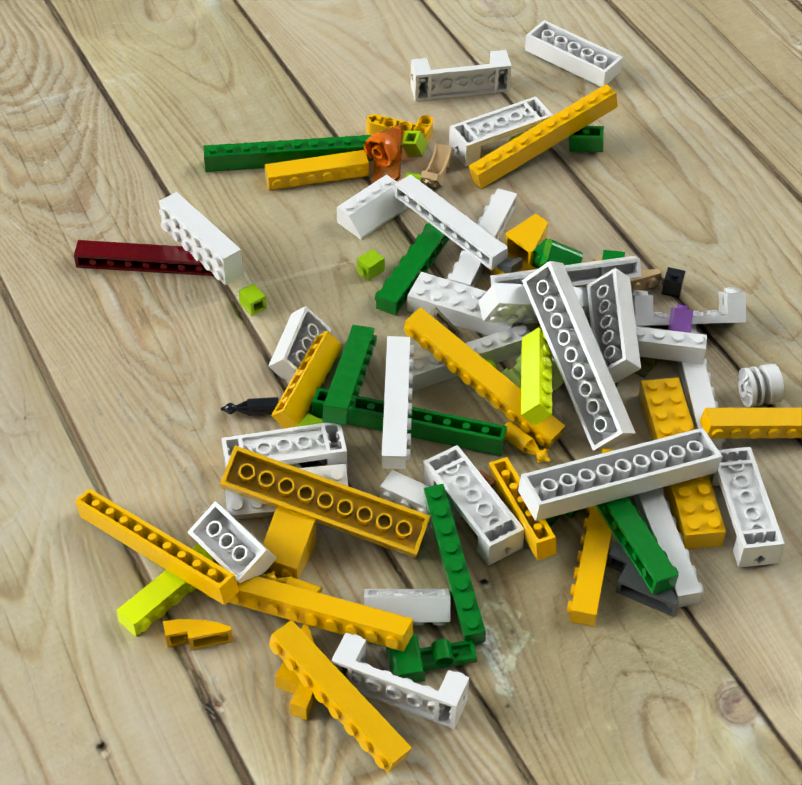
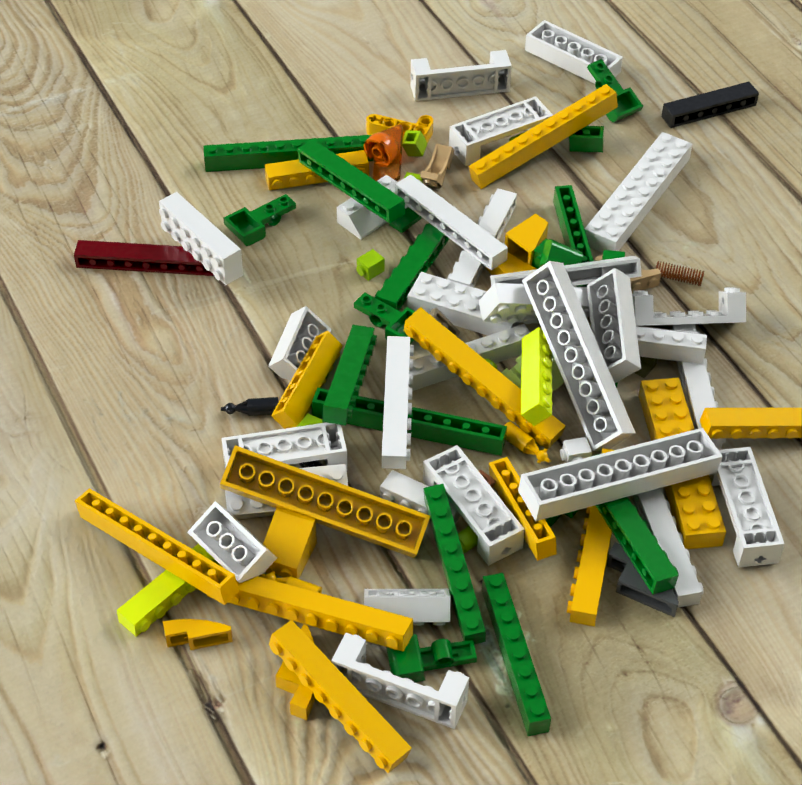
(249, 225): none -> green plate
(252, 299): lime brick -> none
(351, 181): none -> green brick
(383, 314): none -> green plate
(405, 221): none -> green tile
(467, 539): none -> lime brick
(511, 264): dark grey slope -> none
(516, 655): none -> green brick
(571, 222): none -> green brick
(575, 449): none -> white brick
(627, 100): none -> green plate
(638, 193): none -> white brick
(673, 282): black brick -> none
(680, 318): medium lavender brick -> none
(688, 279): none -> dark orange piece
(709, 104): none -> black brick
(760, 385): white wheel -> none

